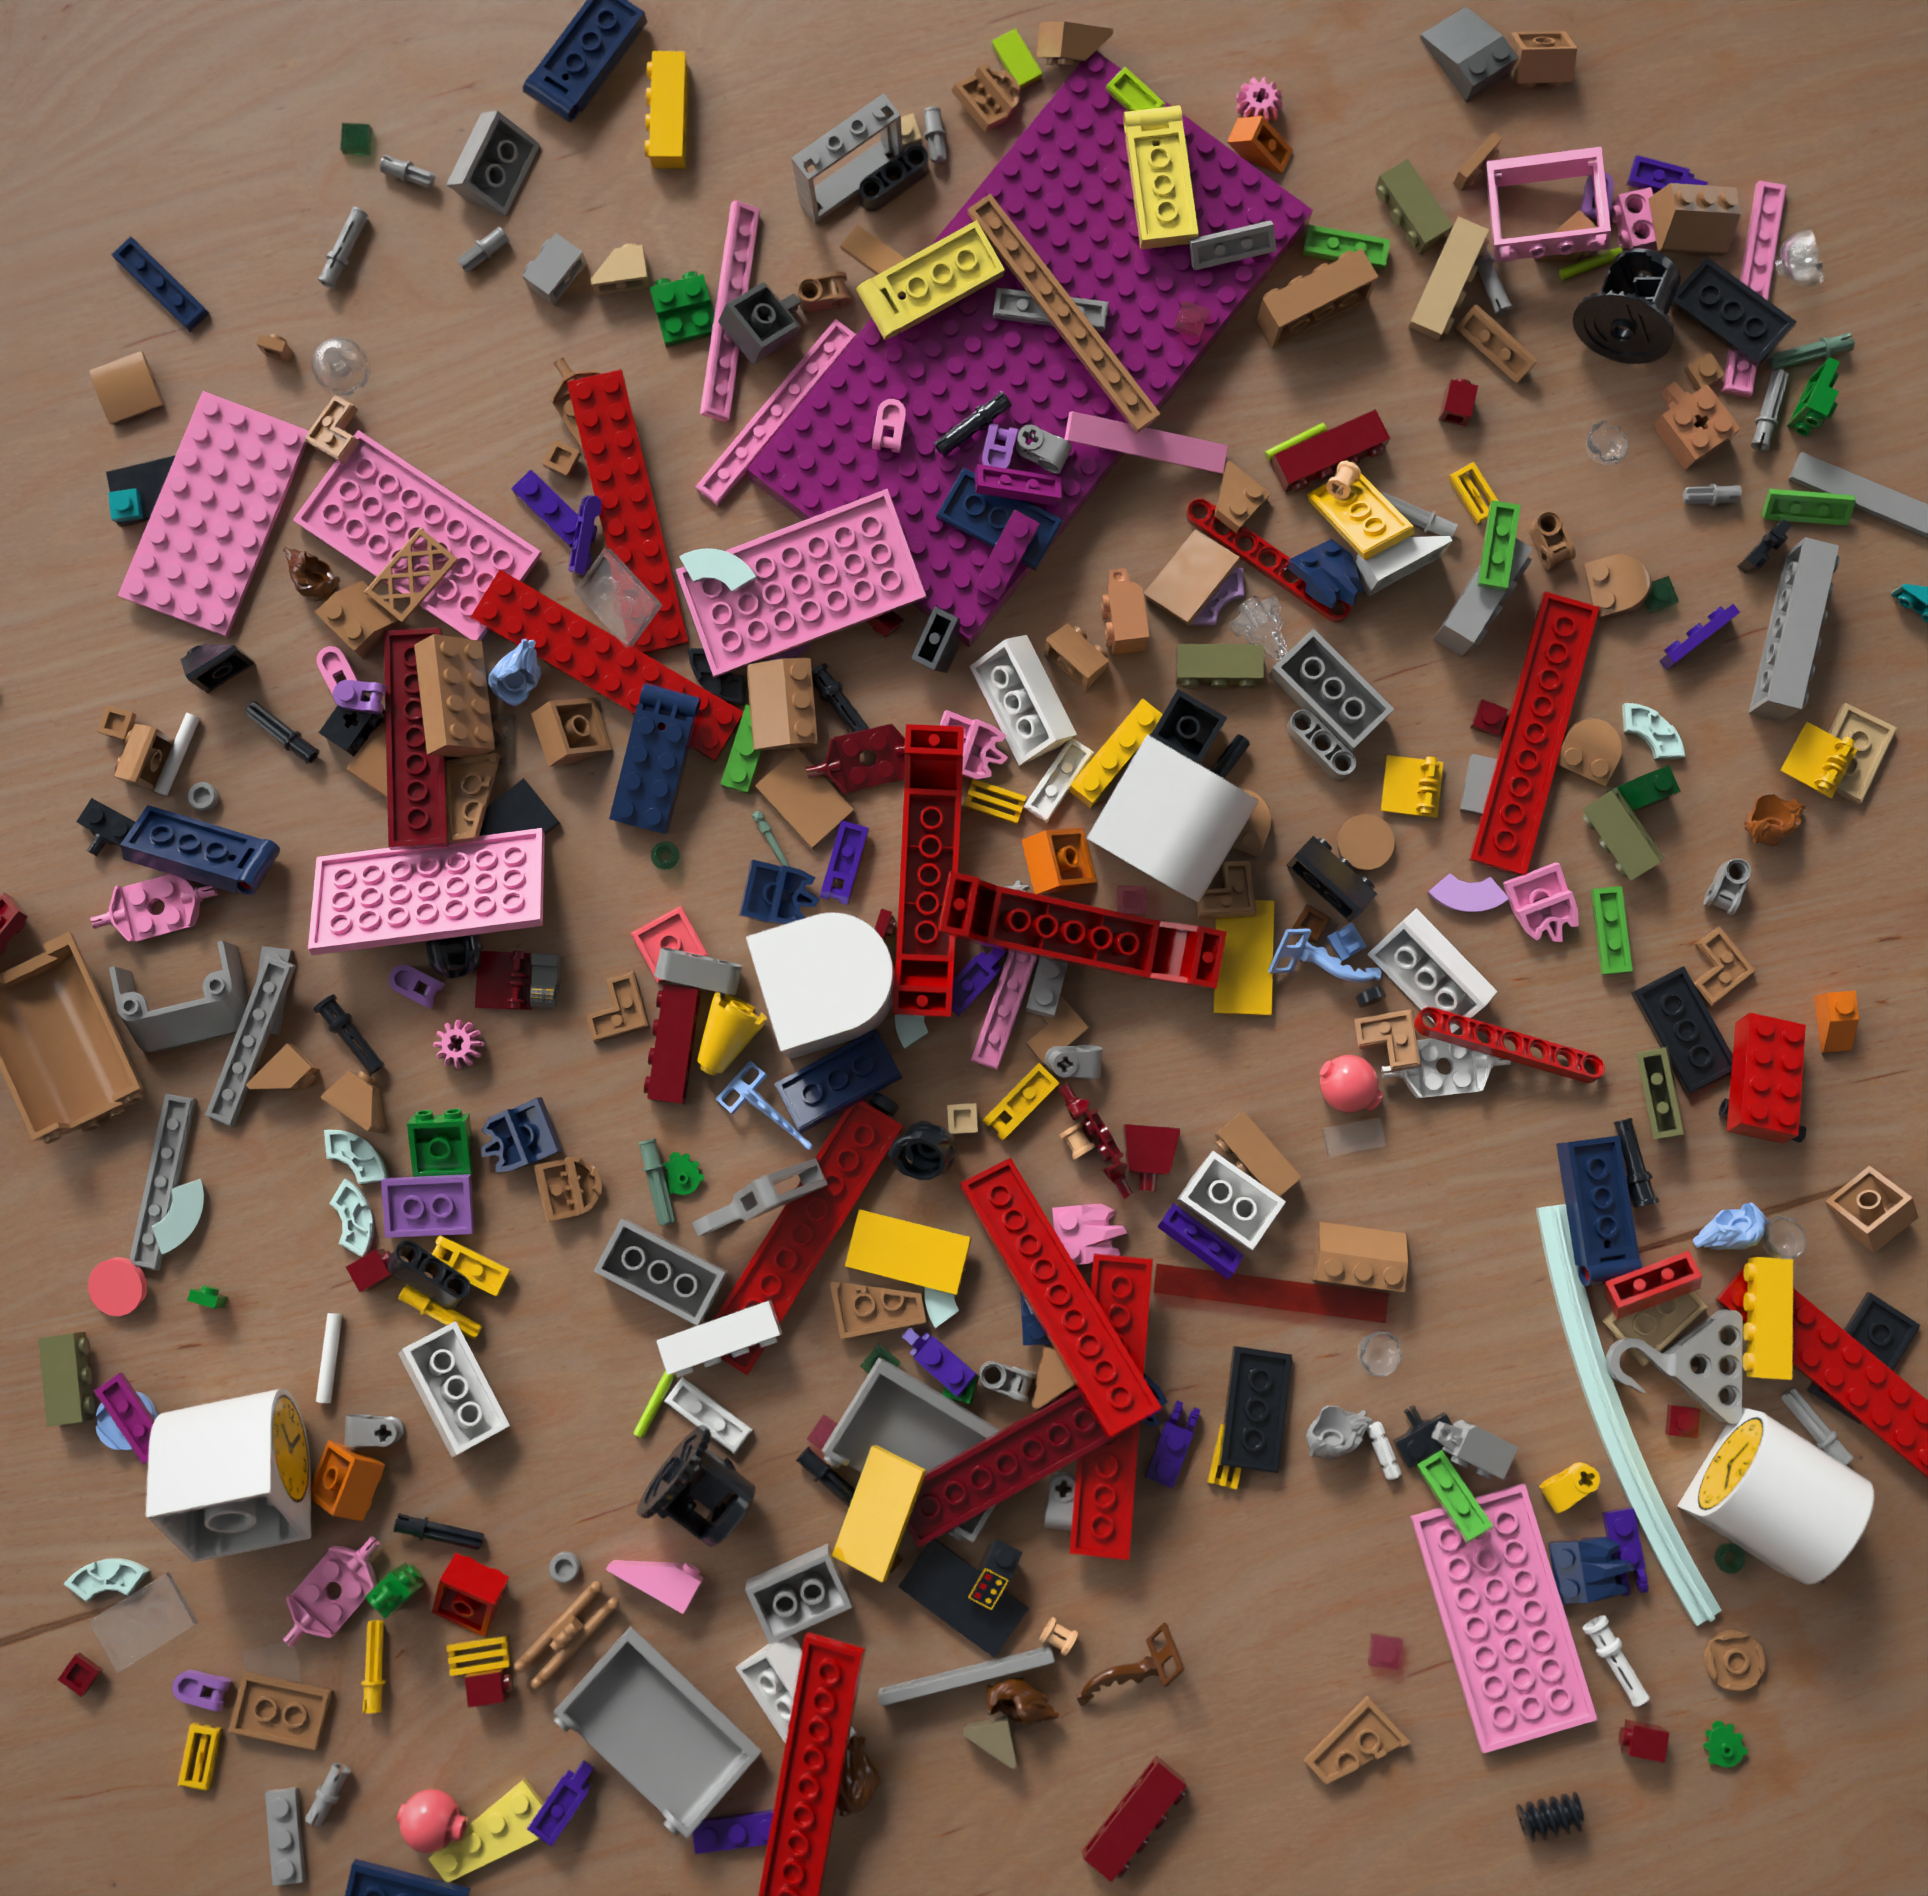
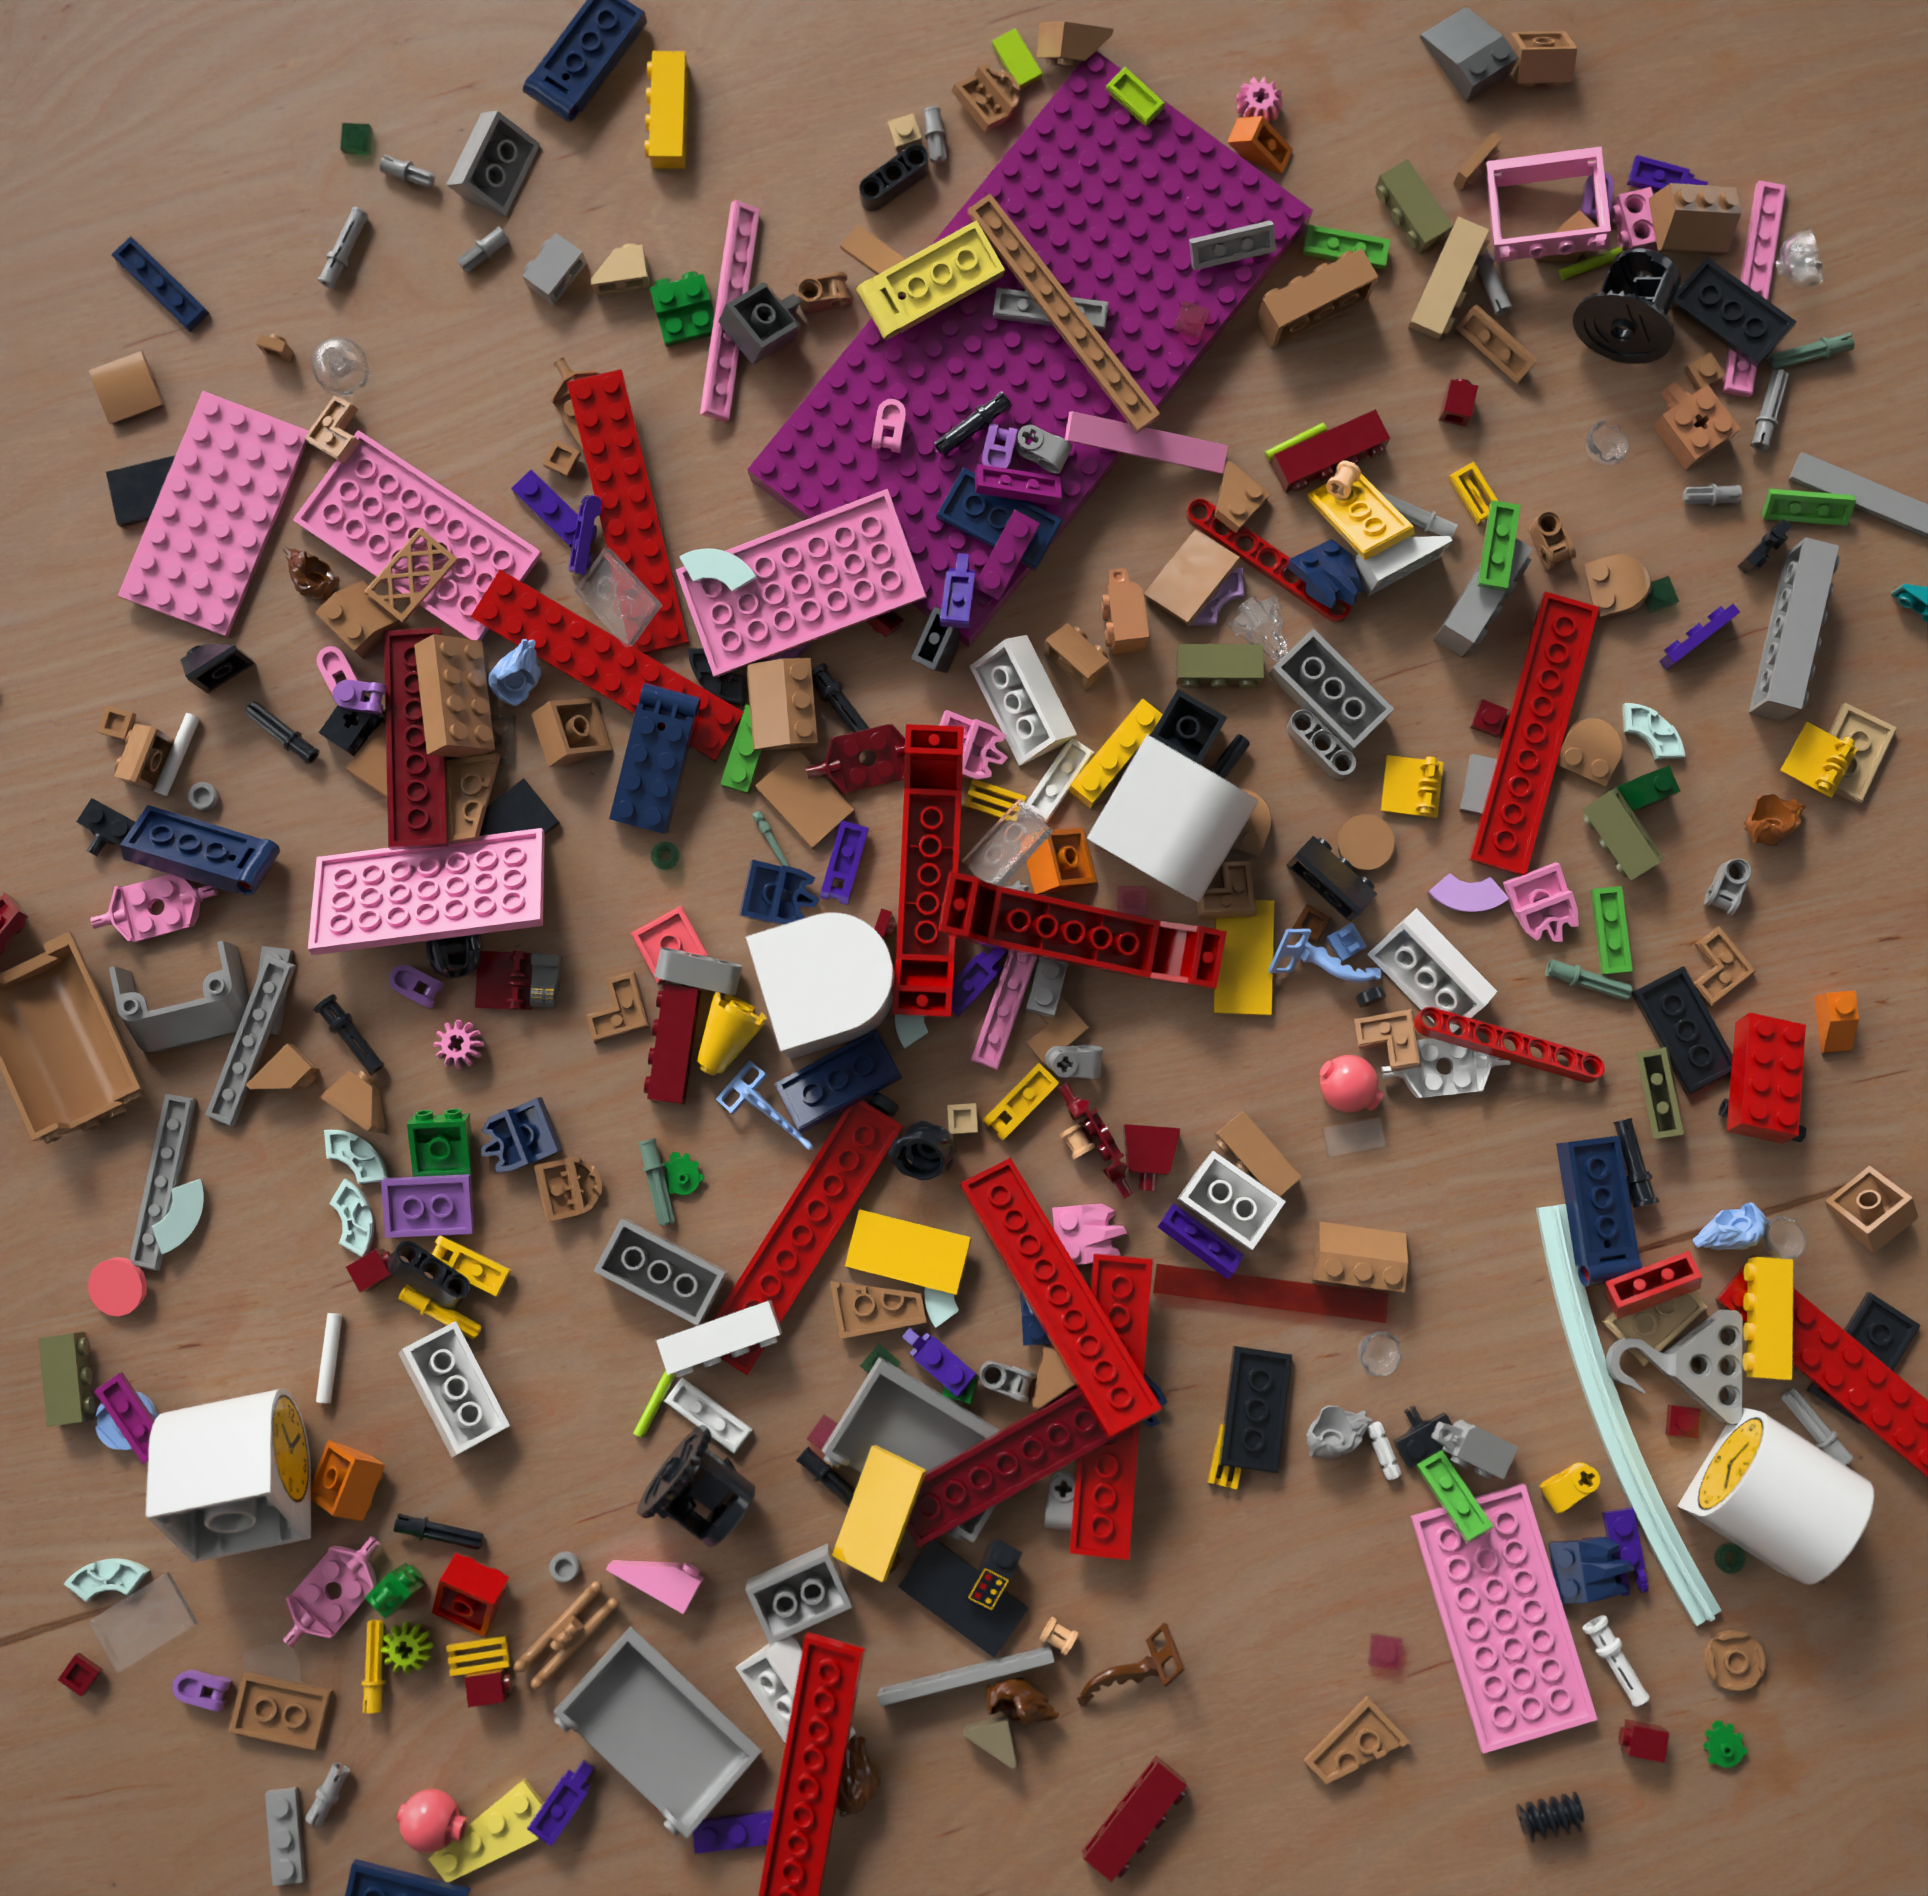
(125, 505): teal plate -> none
(205, 1731): yellow tile -> none
(207, 1296): green plate -> none
(367, 1430): light grey piece -> none
(401, 1656): none -> lime gear
(762, 1197): light grey piece -> none
(774, 413): bright pink tile -> none
(843, 185): light grey window -> none
(958, 594): none -> dark purple hinge
(1007, 844): none -> clear tile
(1160, 177): light yellow hinge -> none
(1172, 1447): dark purple hinge -> none
(1576, 976): none -> sand green axle
(1816, 399): green plate -> none

